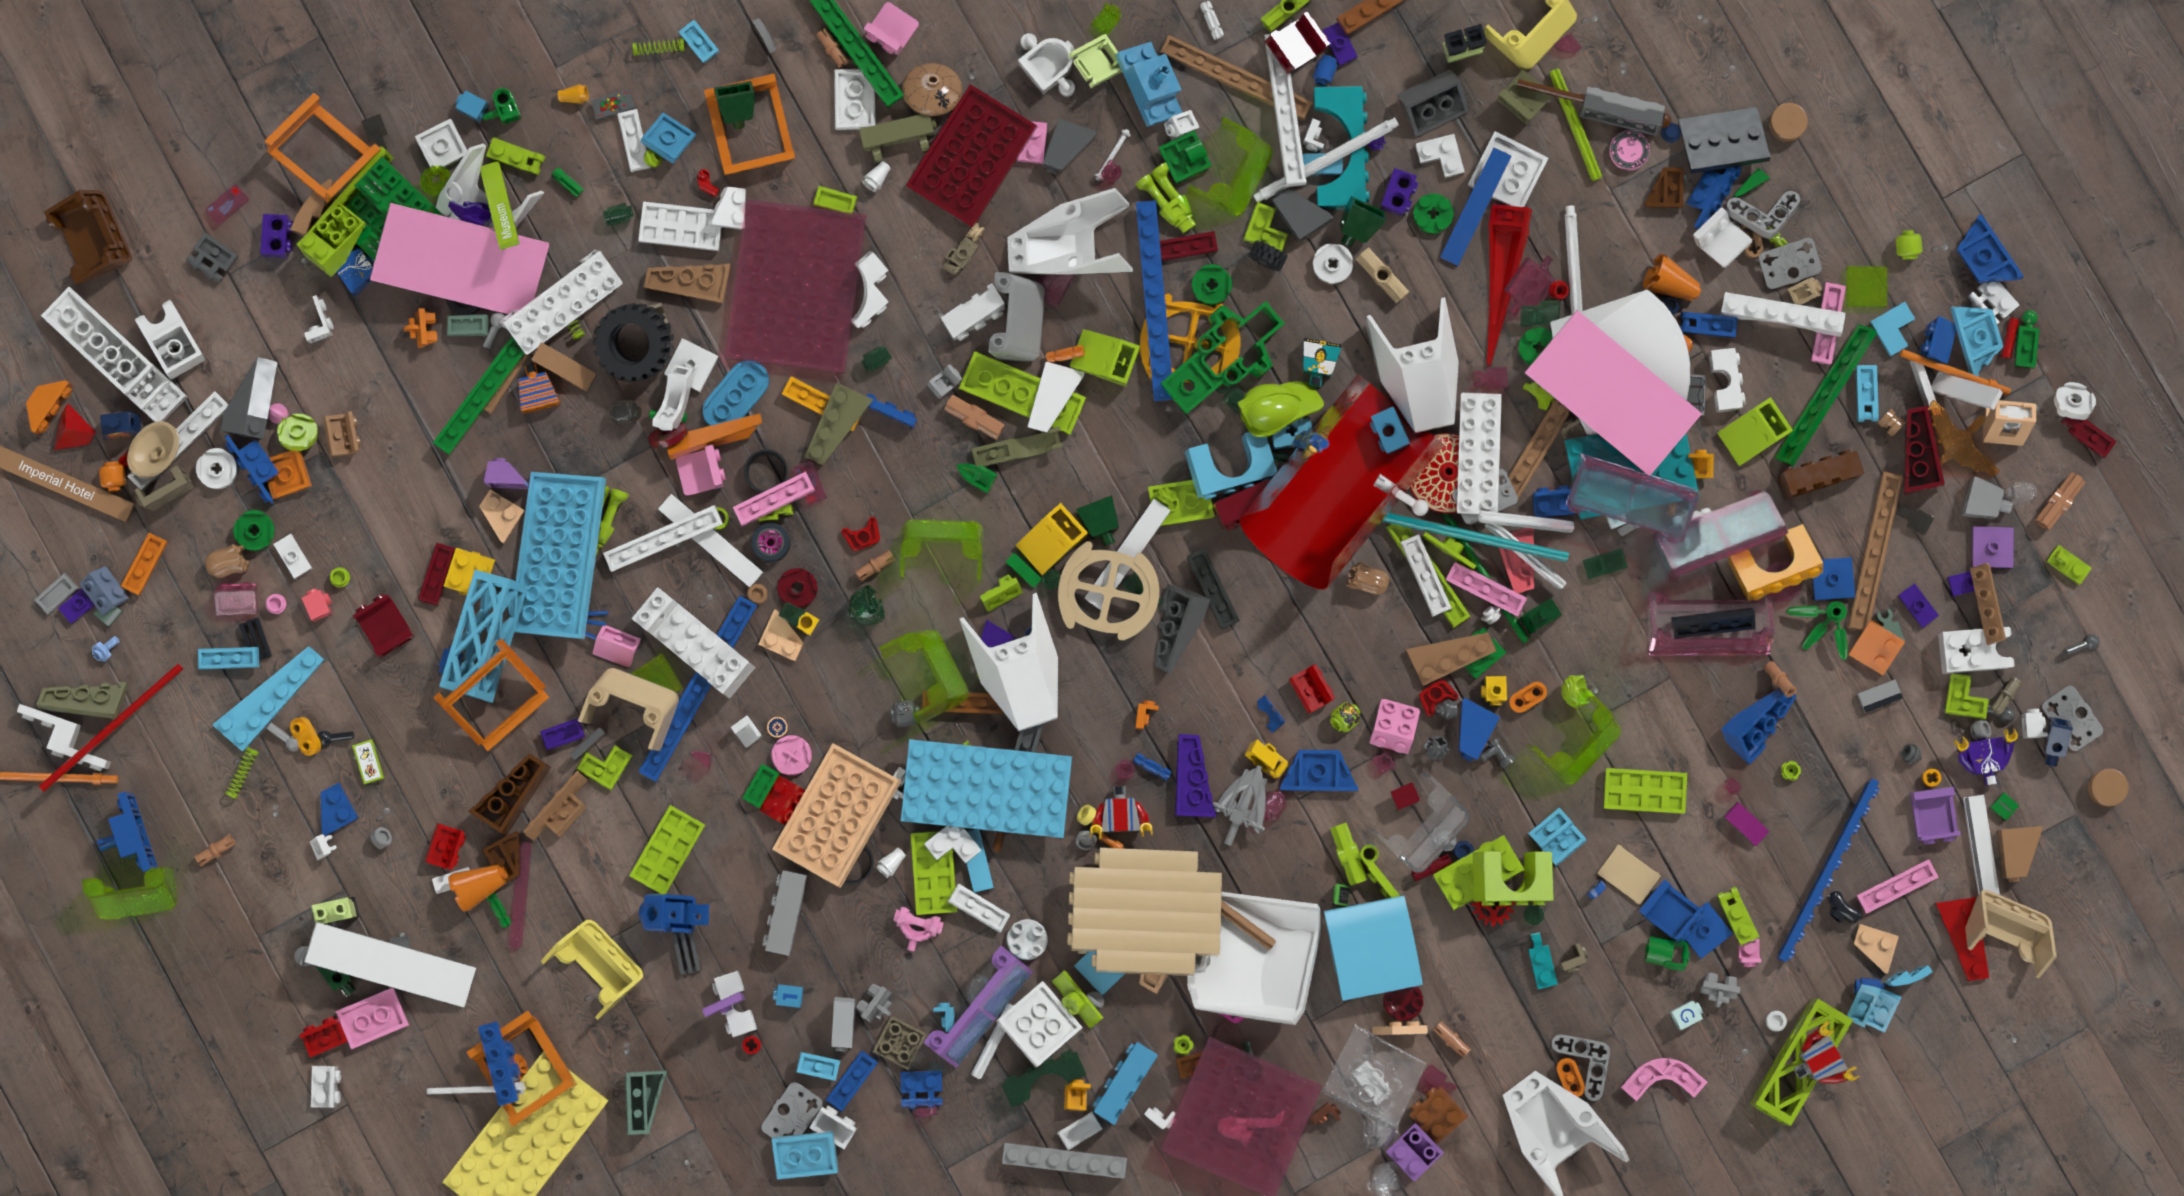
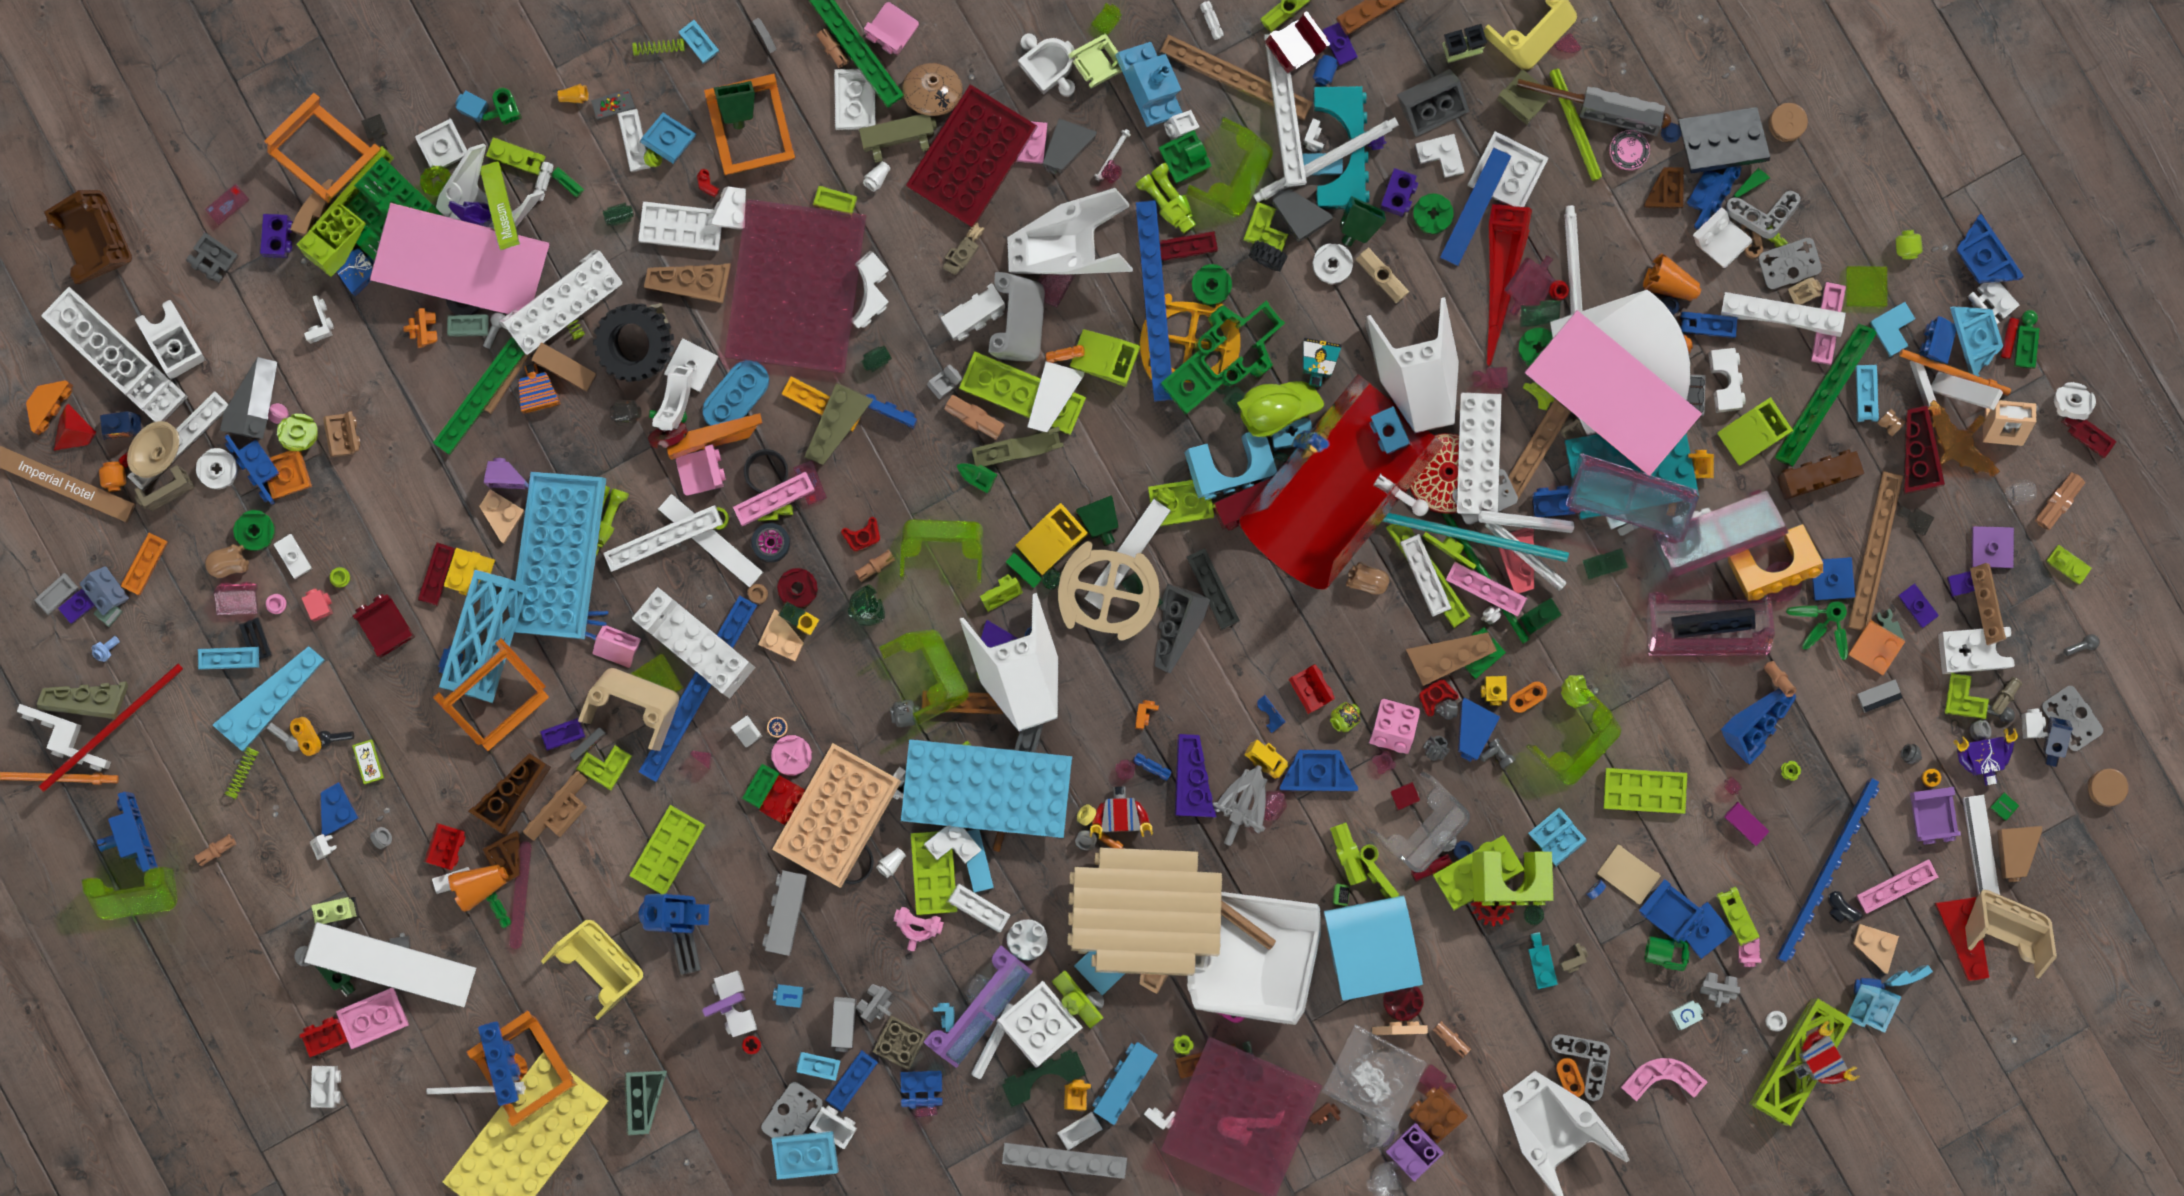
(543, 178): none -> white axle
(1984, 500): light grey torso -> none

